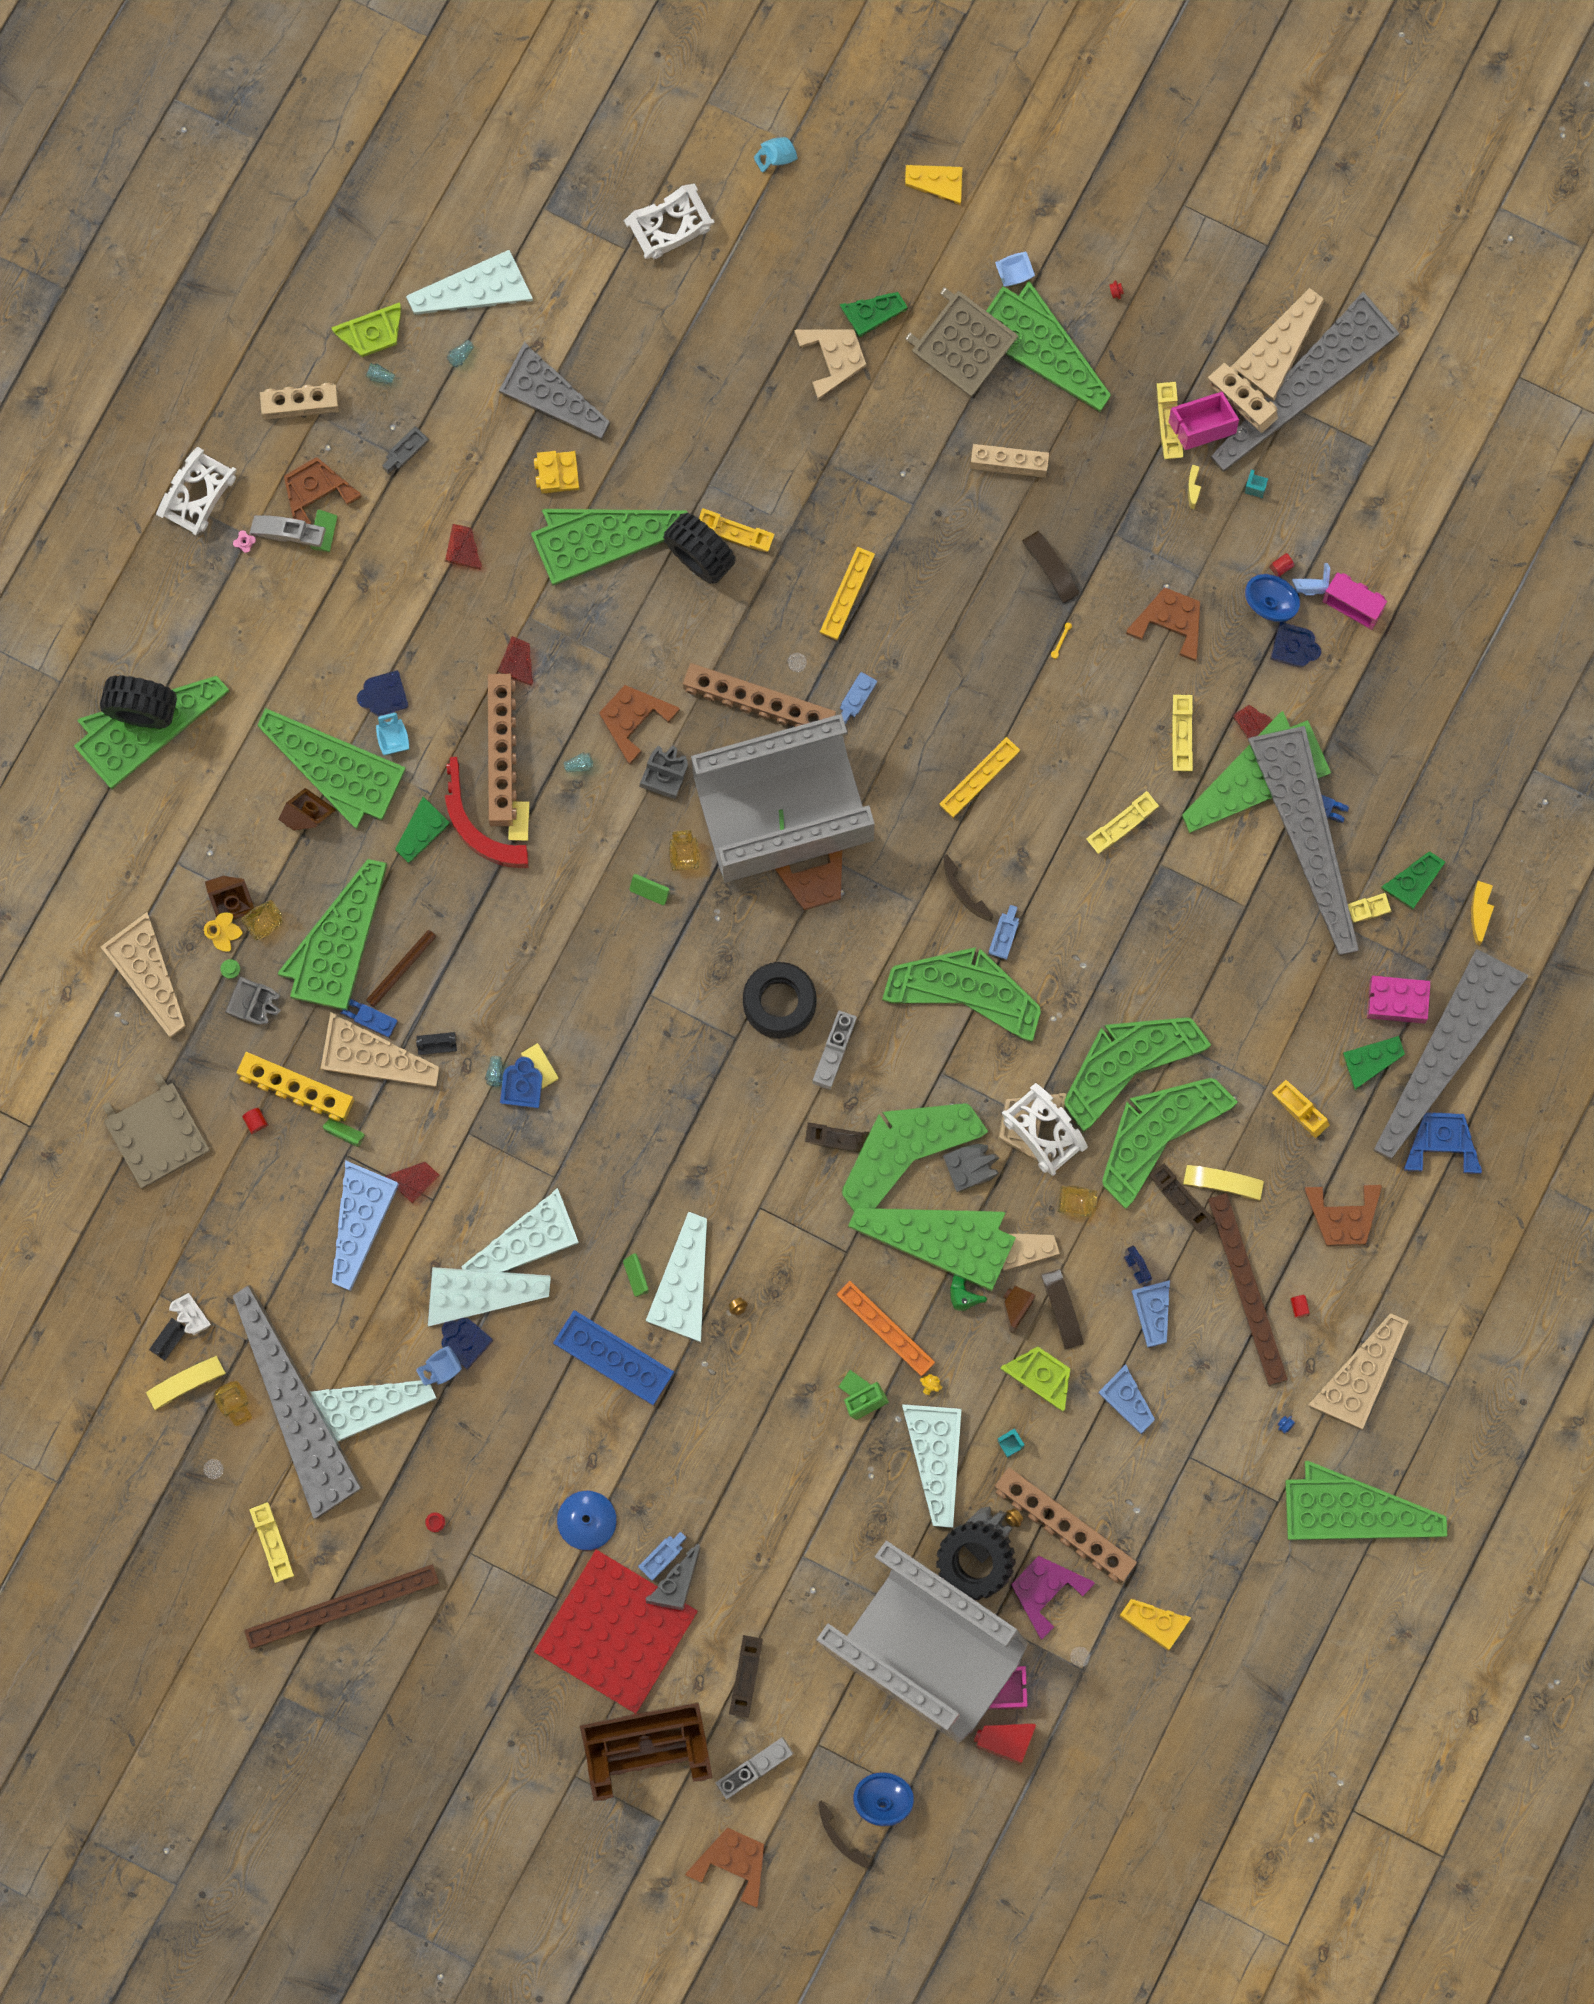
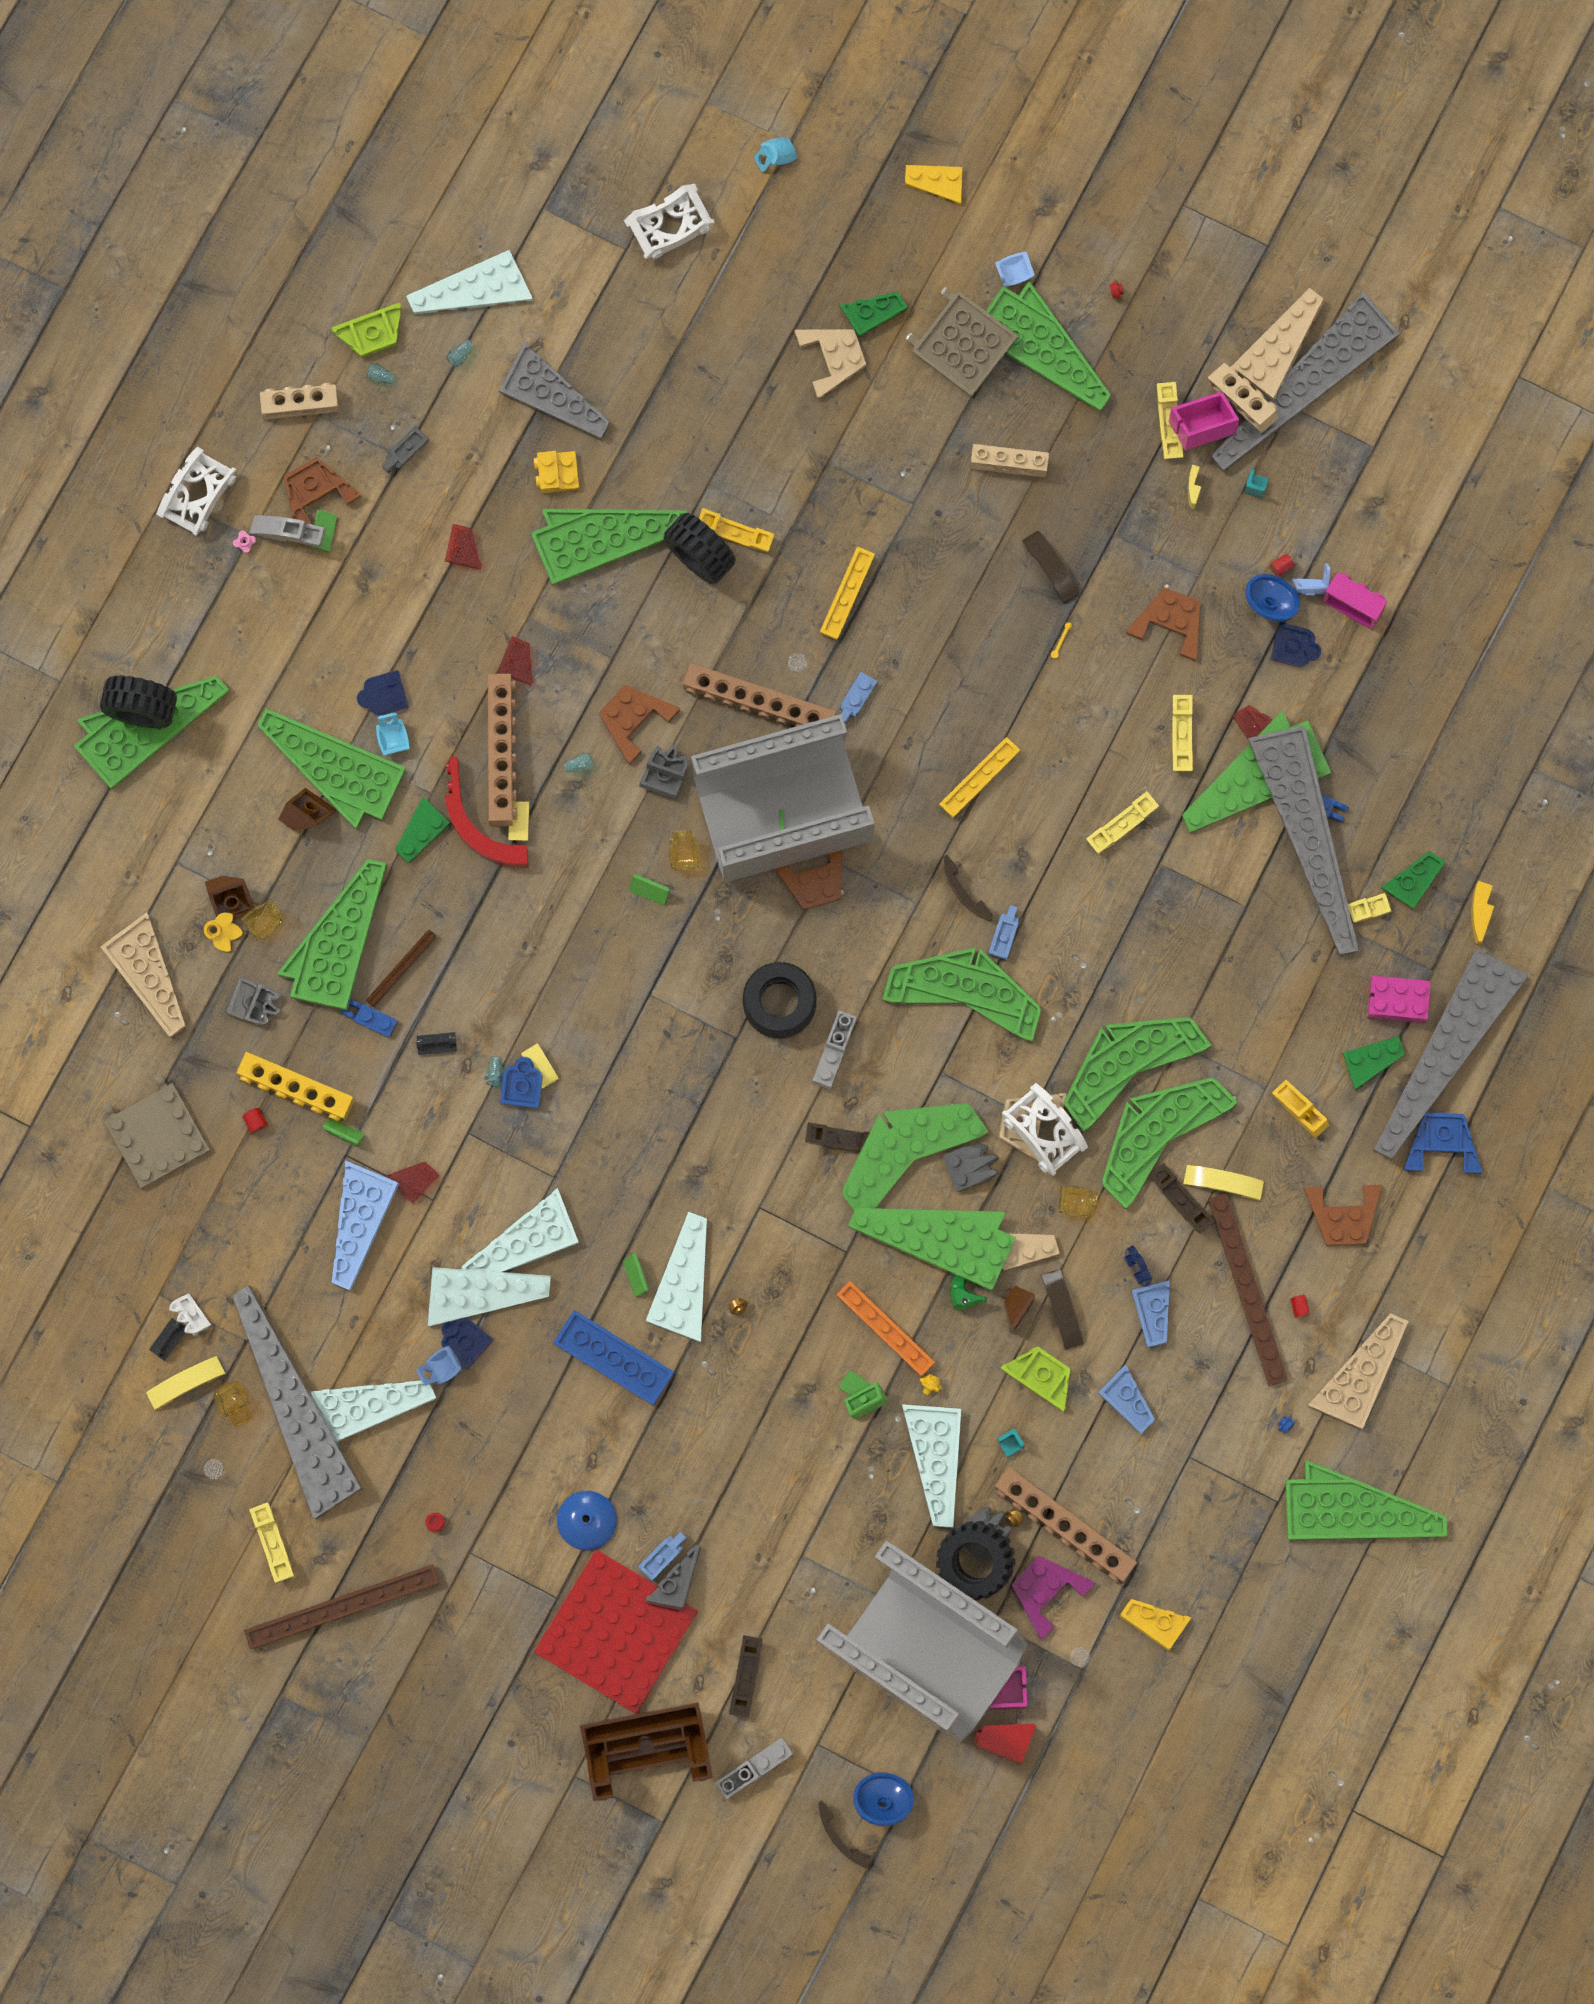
(230, 969): bright green plate -> none
(364, 1054): tan wing -> none
(736, 1855): dark orange wing -> none

